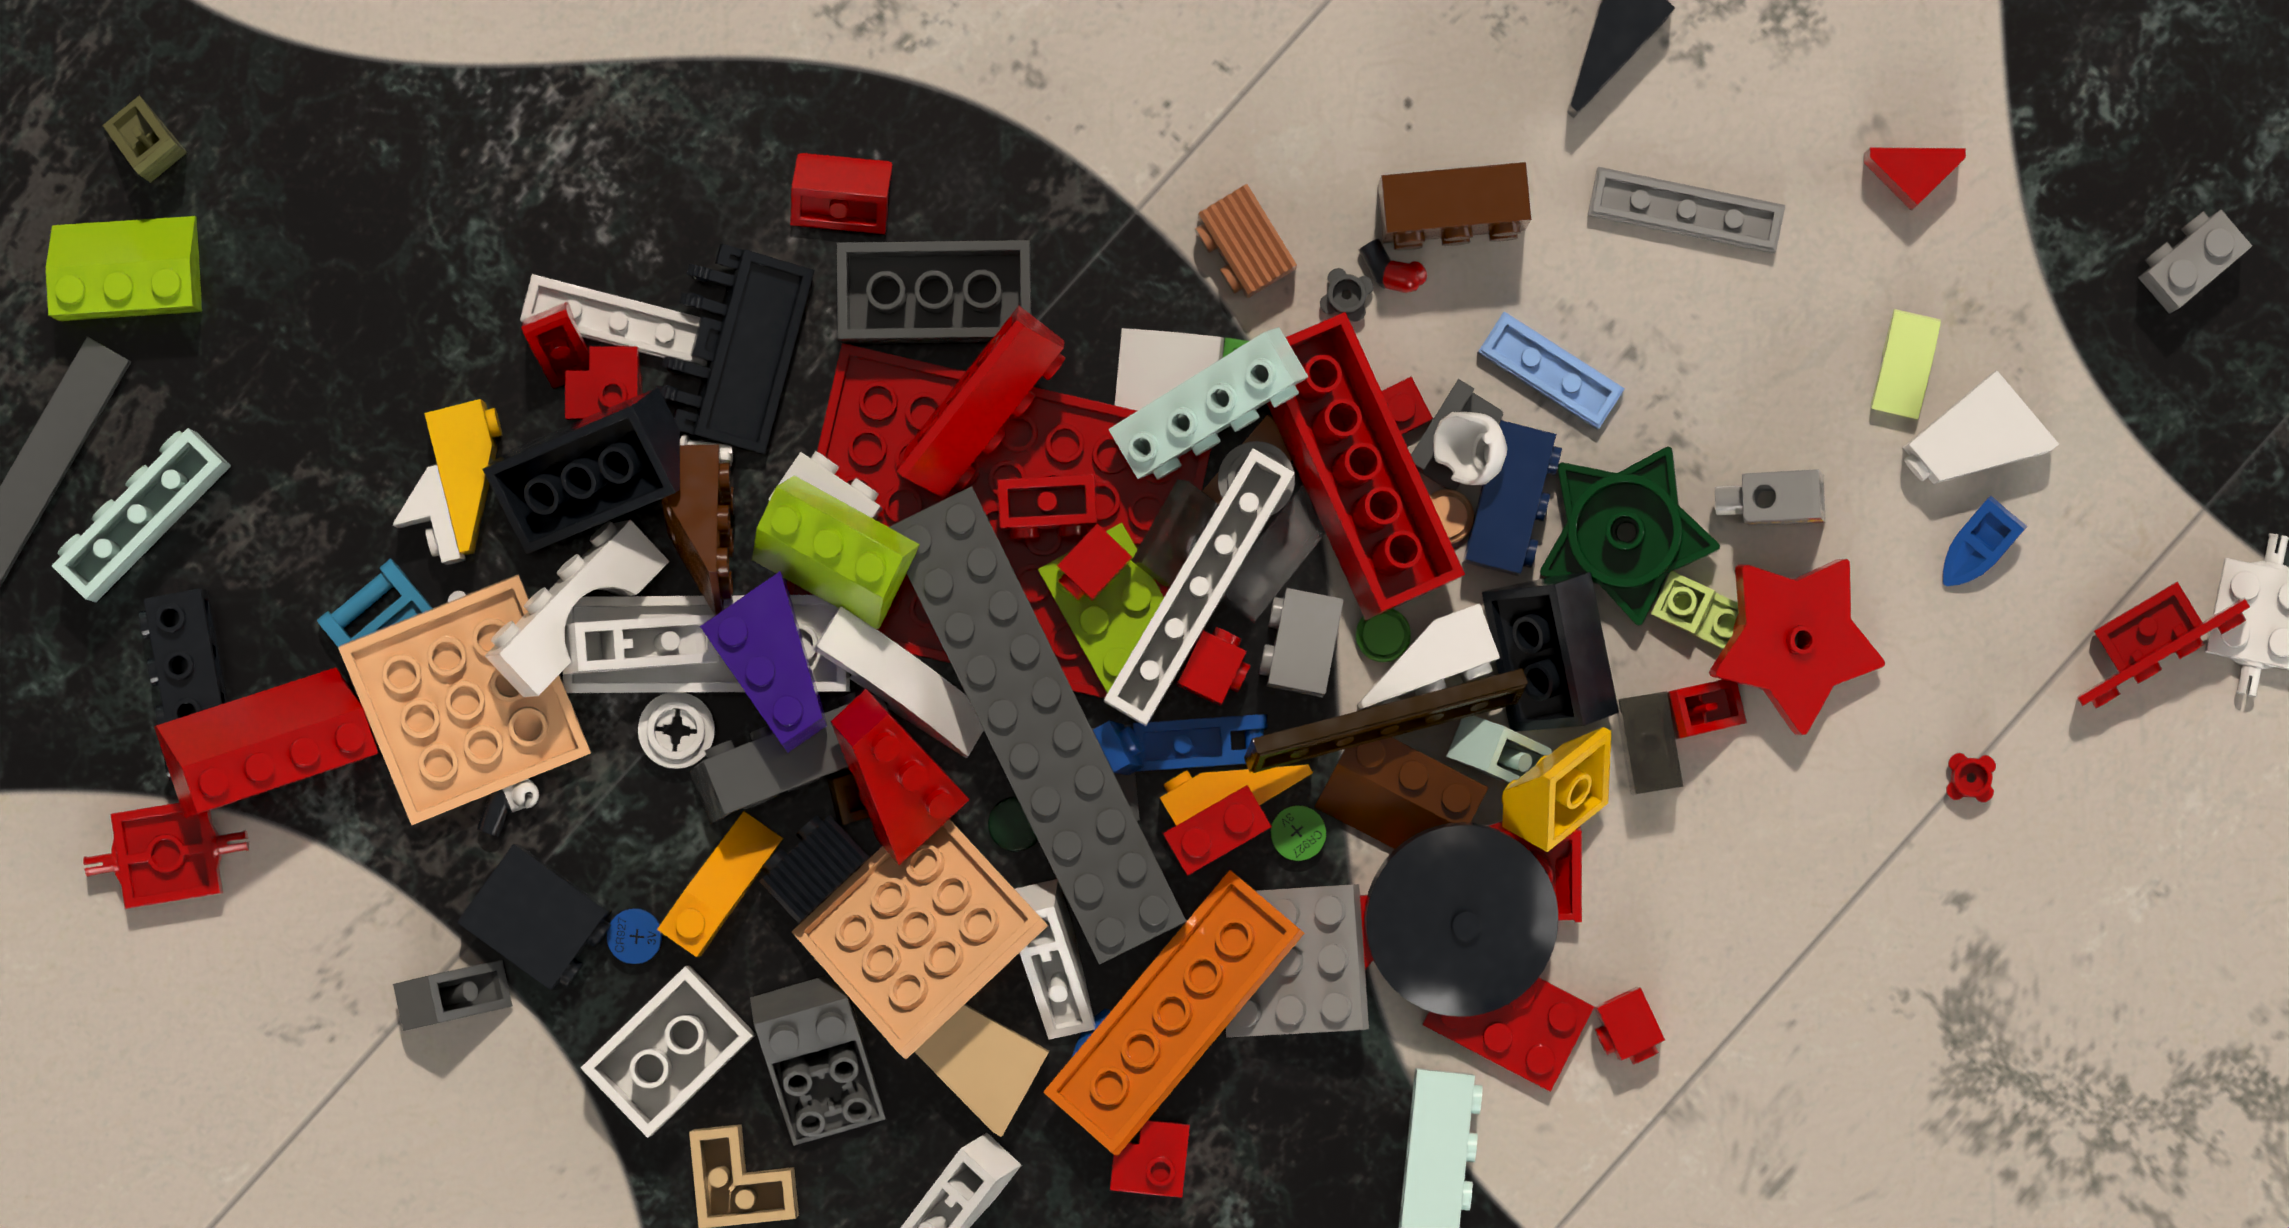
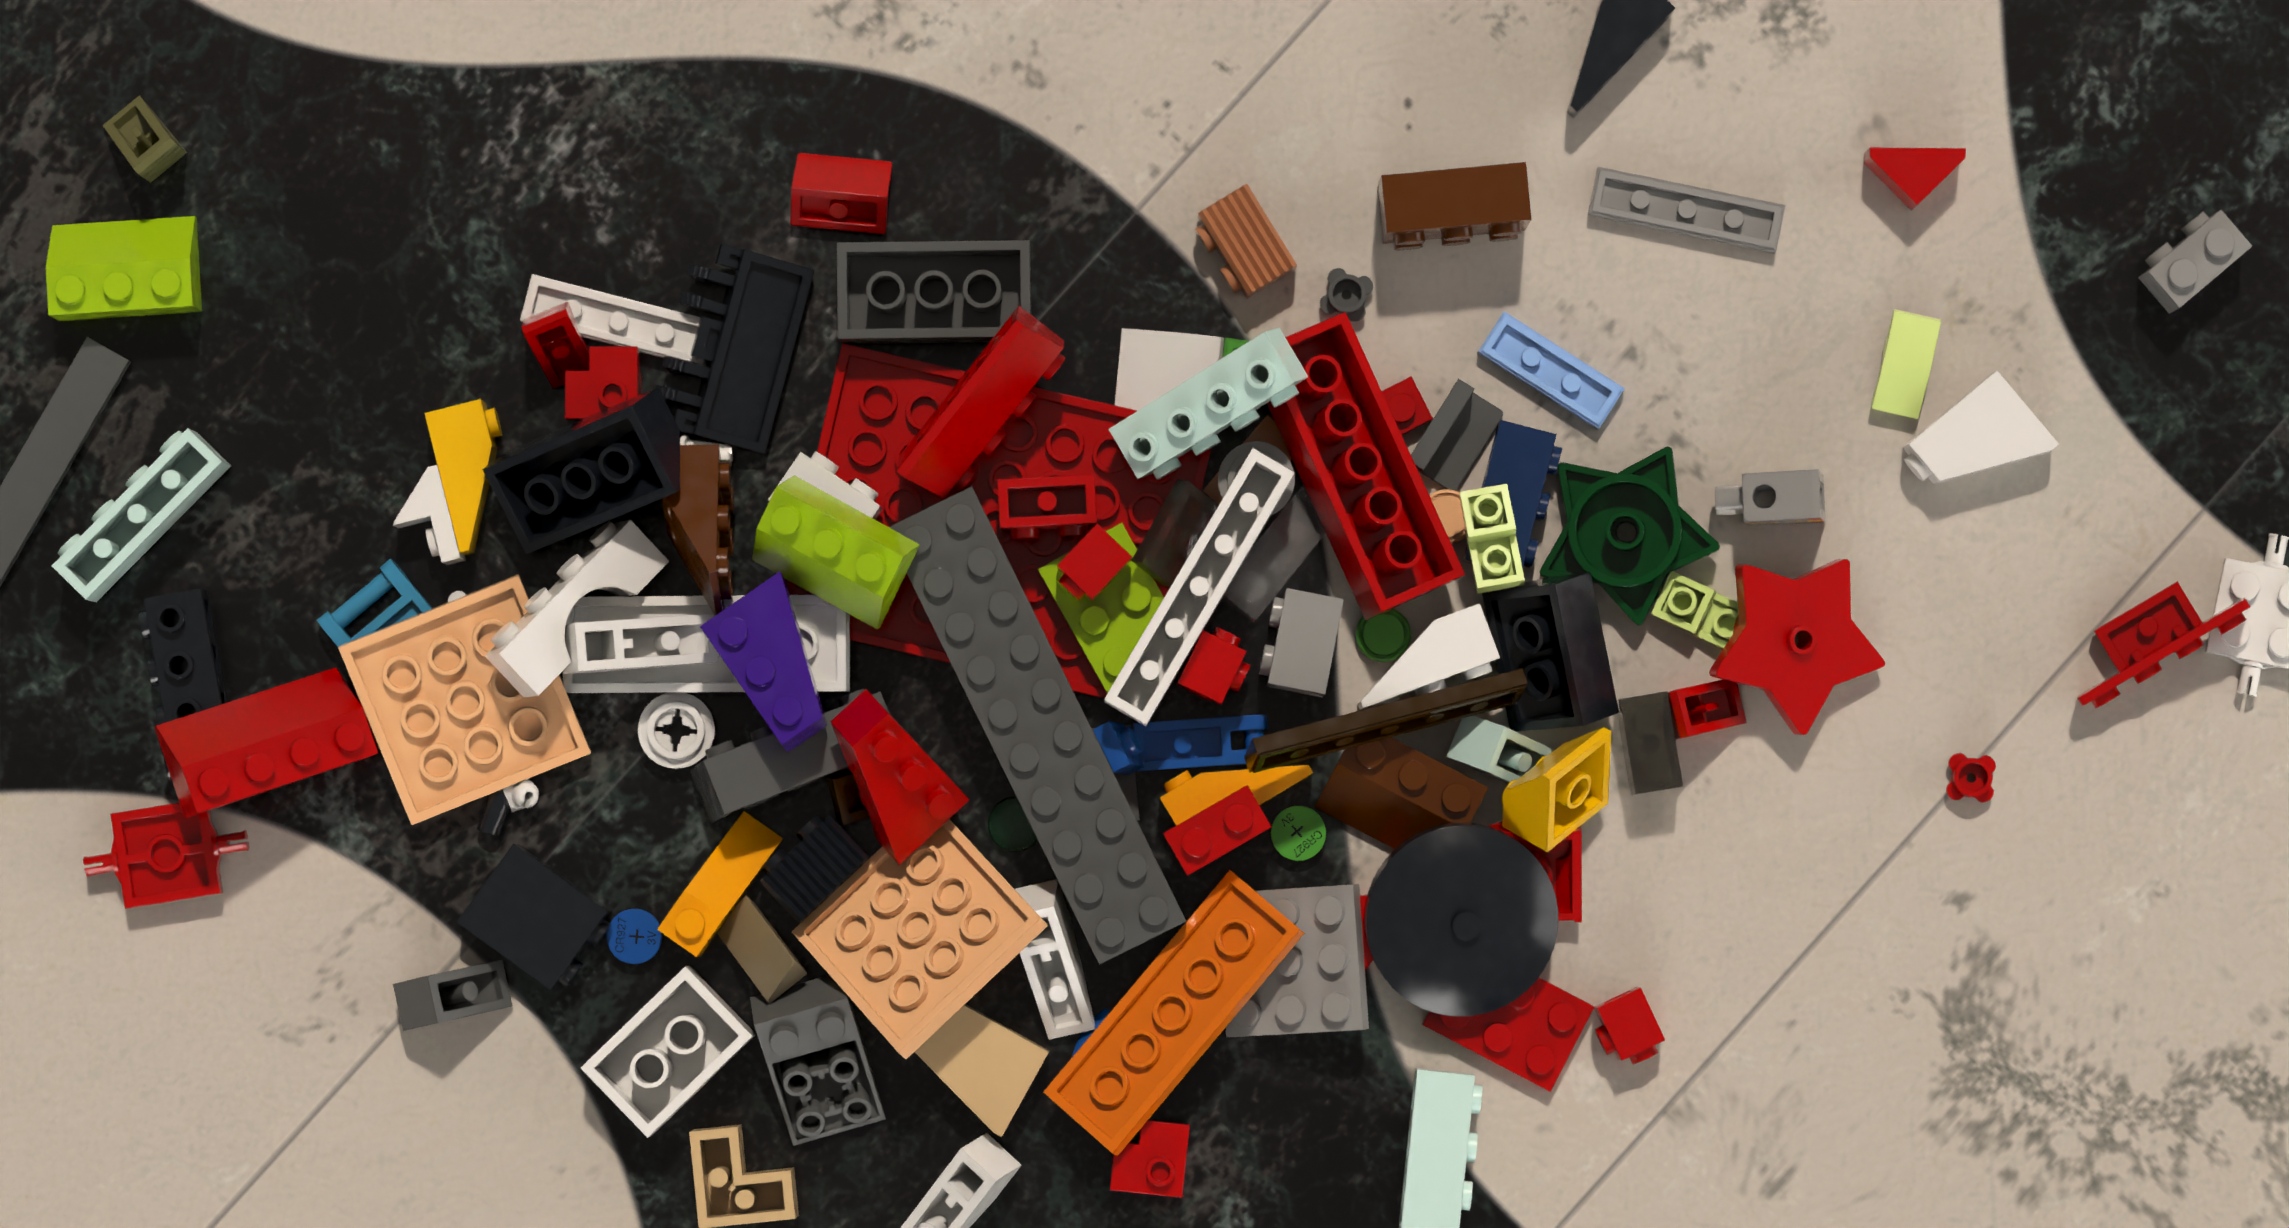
(760, 950): none -> dark tan slope
(901, 681): white slope -> none
(1390, 273): arm -> none
(1470, 447): white hair -> none
(1492, 538): none -> yellowish green slope
(1981, 543): blue plate -> none

